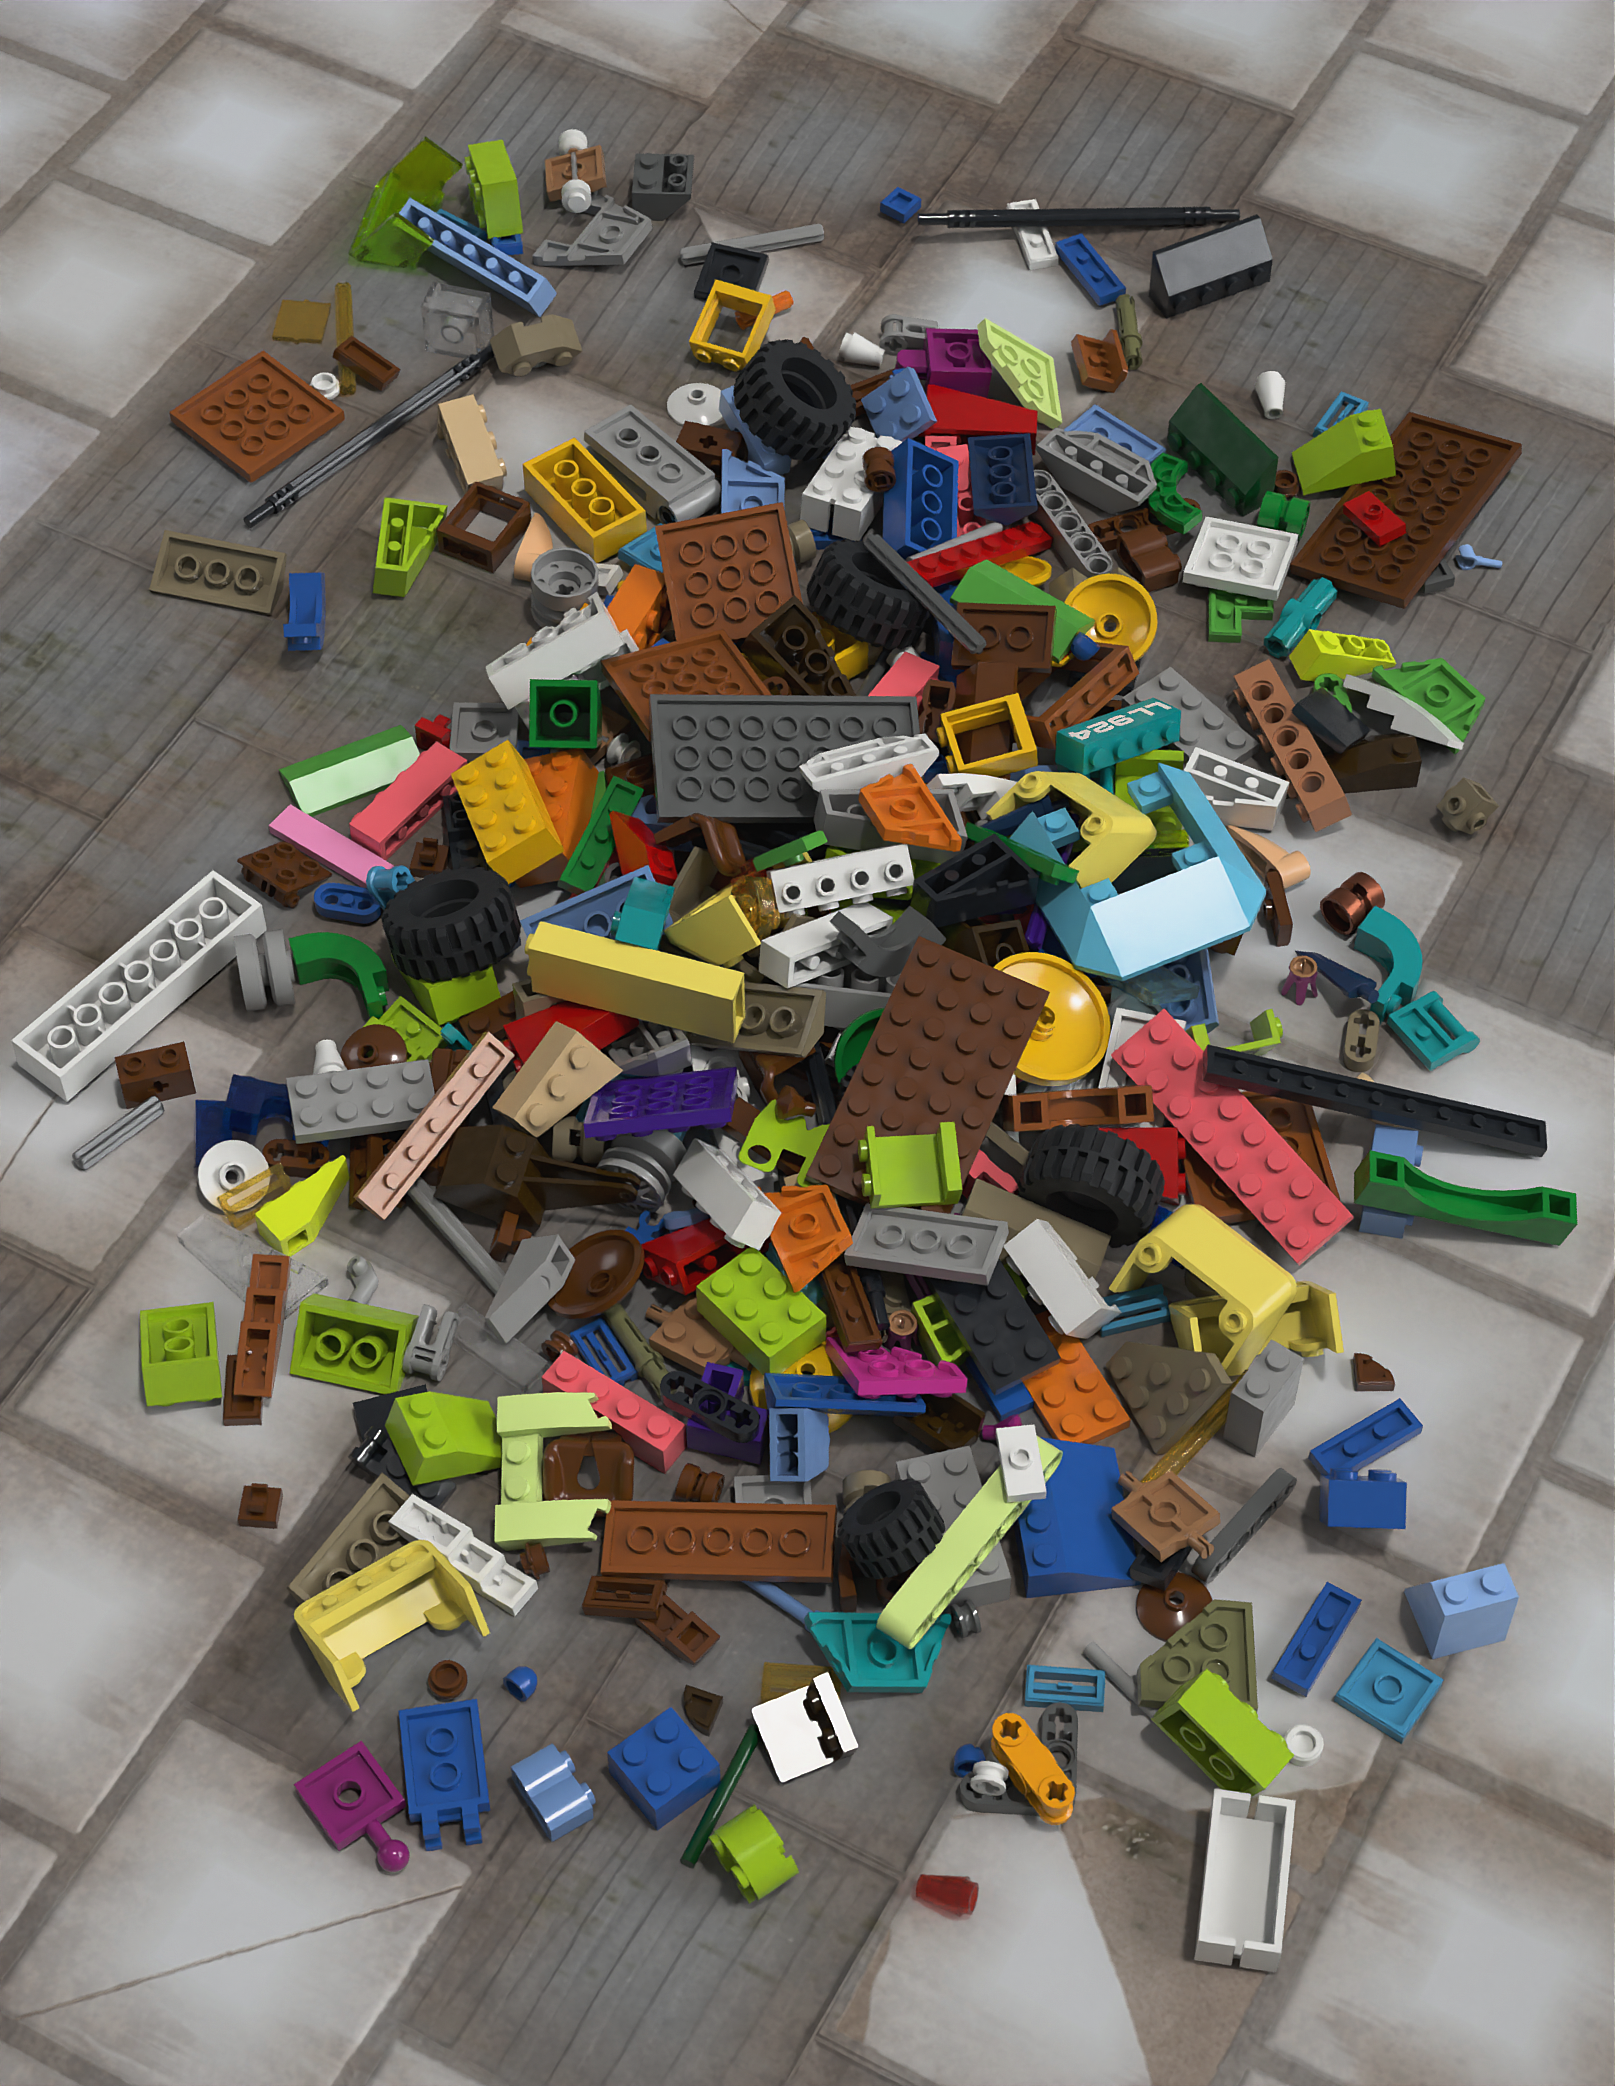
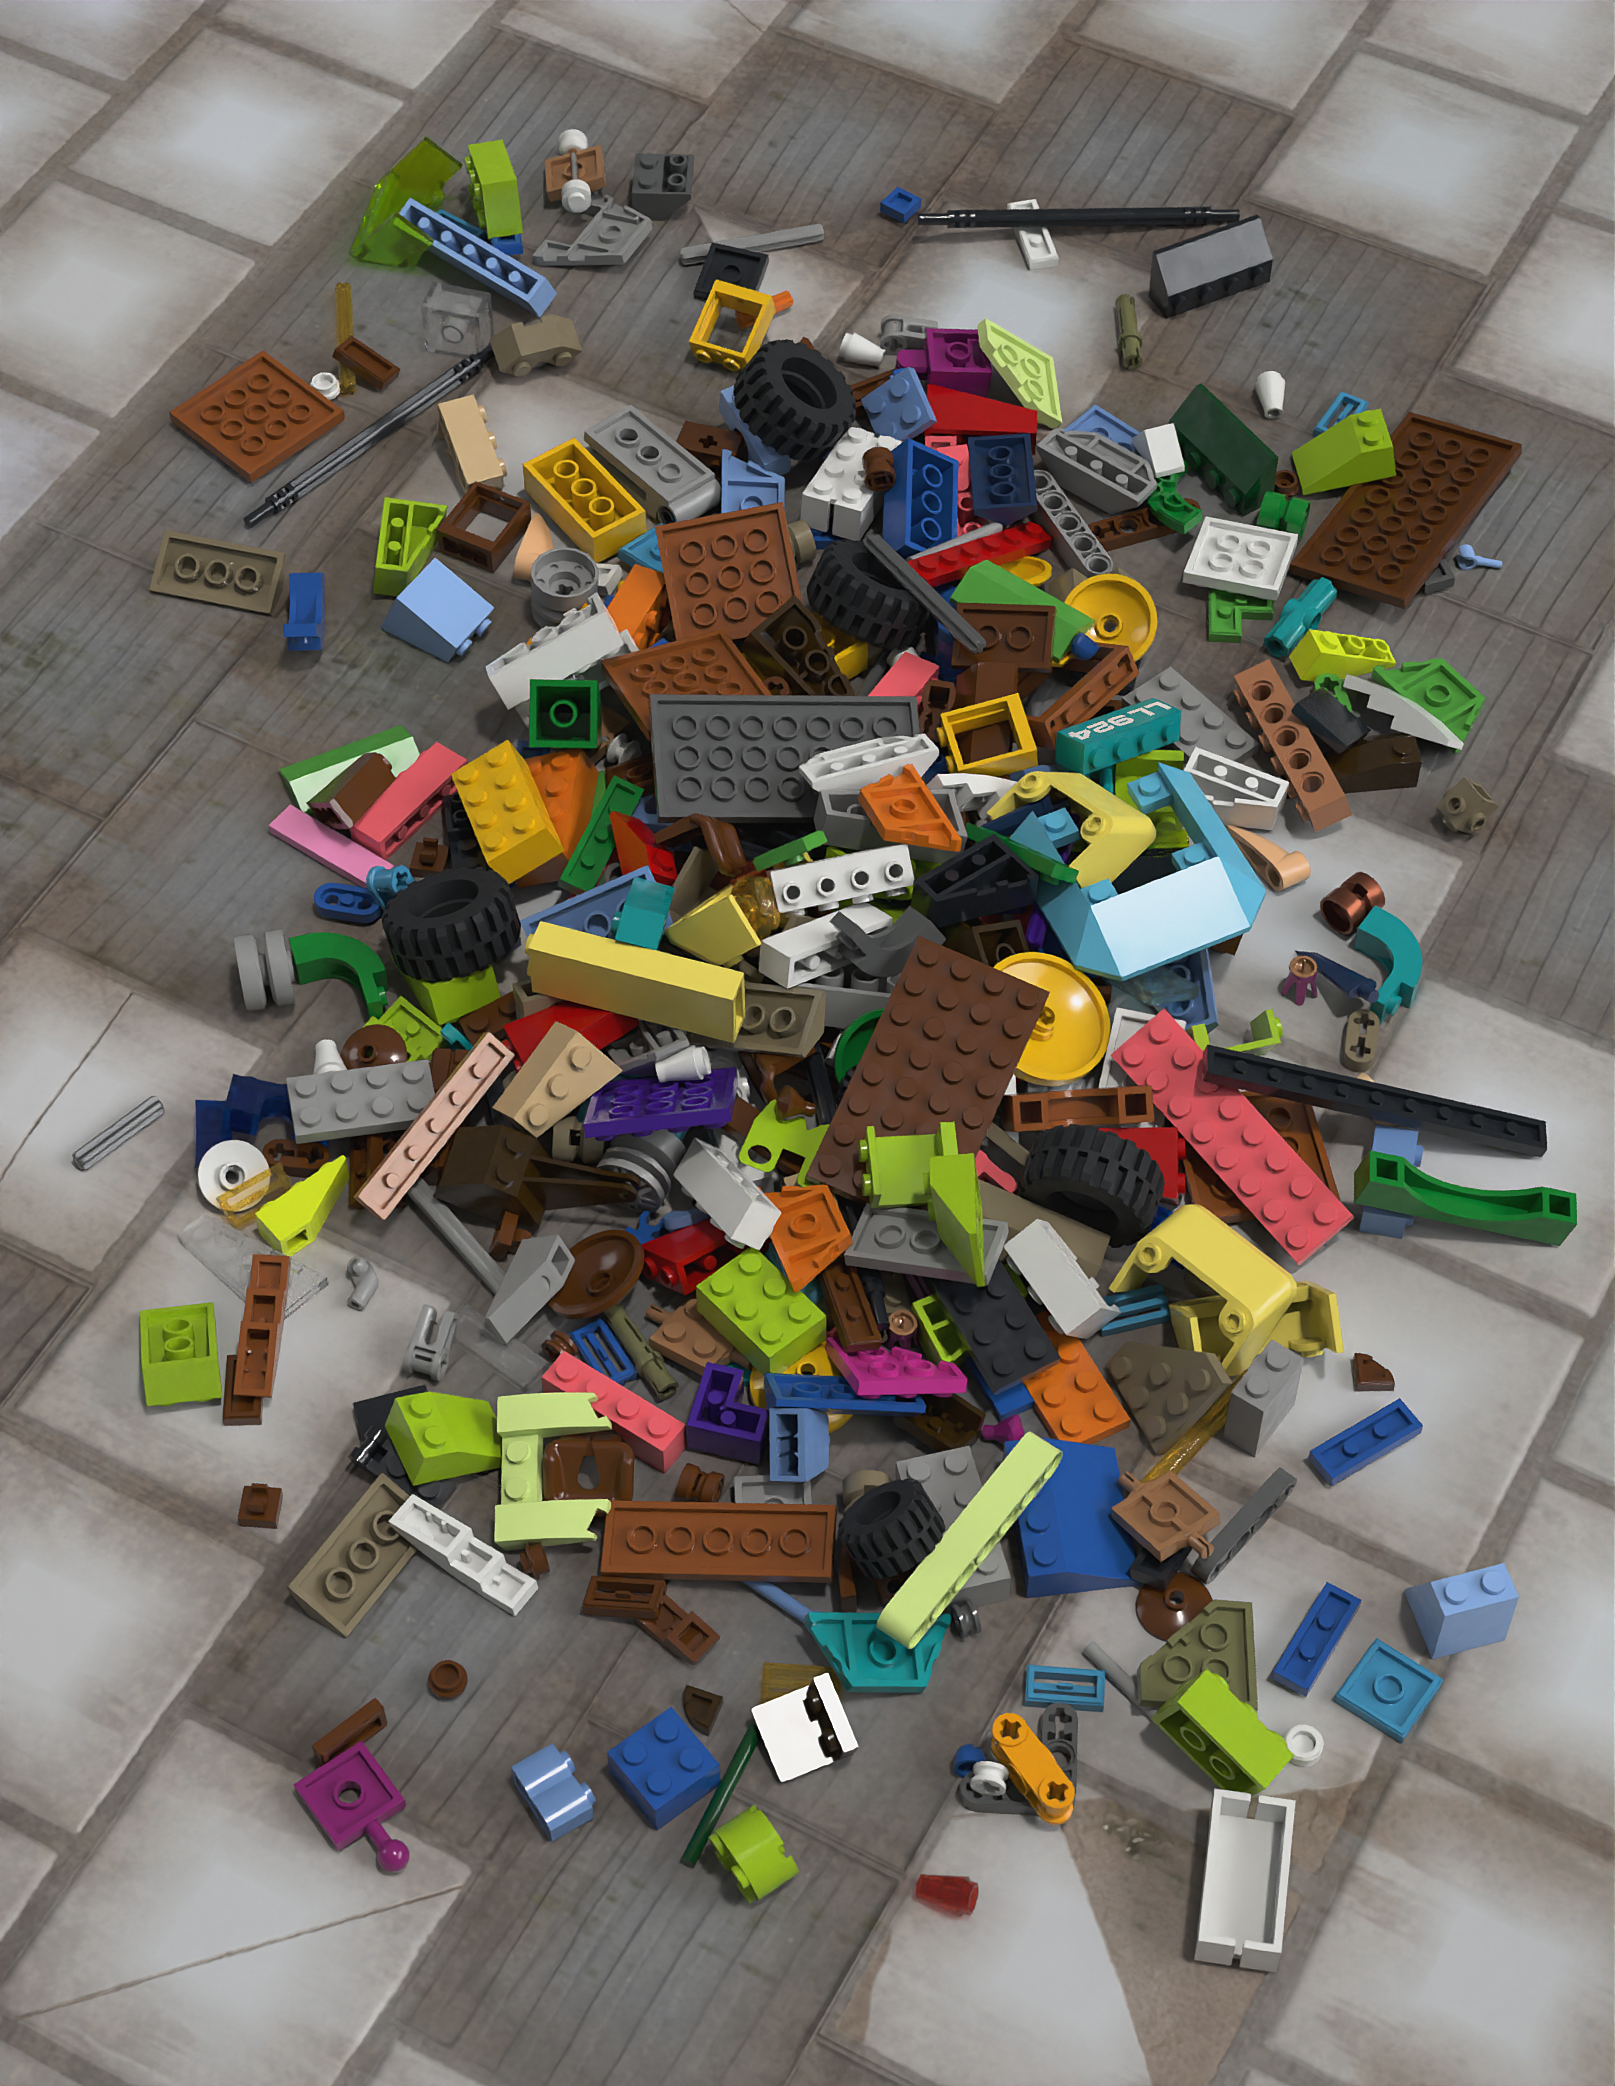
(138, 986): white brick -> none
(155, 1072): reddish brown brick -> none
(282, 872): reddish brown hinge -> none
(301, 321): clear yellow piece -> none
(351, 1343): lime slope -> none
(352, 791): none -> reddish brown slope
(358, 1727): none -> reddish brown tile
(381, 1606): light yellow windscreen -> none
(431, 732): red tile -> none
(438, 613): none -> light blue slope
(444, 1768): blue tile -> none
(482, 727): light grey plate -> none
(521, 1682): blue hinge -> none
(685, 1065): none -> white cone
(695, 404): white dish -> none
(715, 1421): black beam -> none
(957, 1210): none -> lime slope
(1020, 1463): white plate -> none
(1090, 269): blue plate -> none
(1100, 362): dark orange bracket -> none
(1148, 557): reddish brown brick -> none
(1161, 449): none -> white slope
(1277, 909): reddish brown plate -> none
(1362, 1500): blue brick -> none
(1374, 518): red plate -> none
(1425, 1035): teal plate -> none

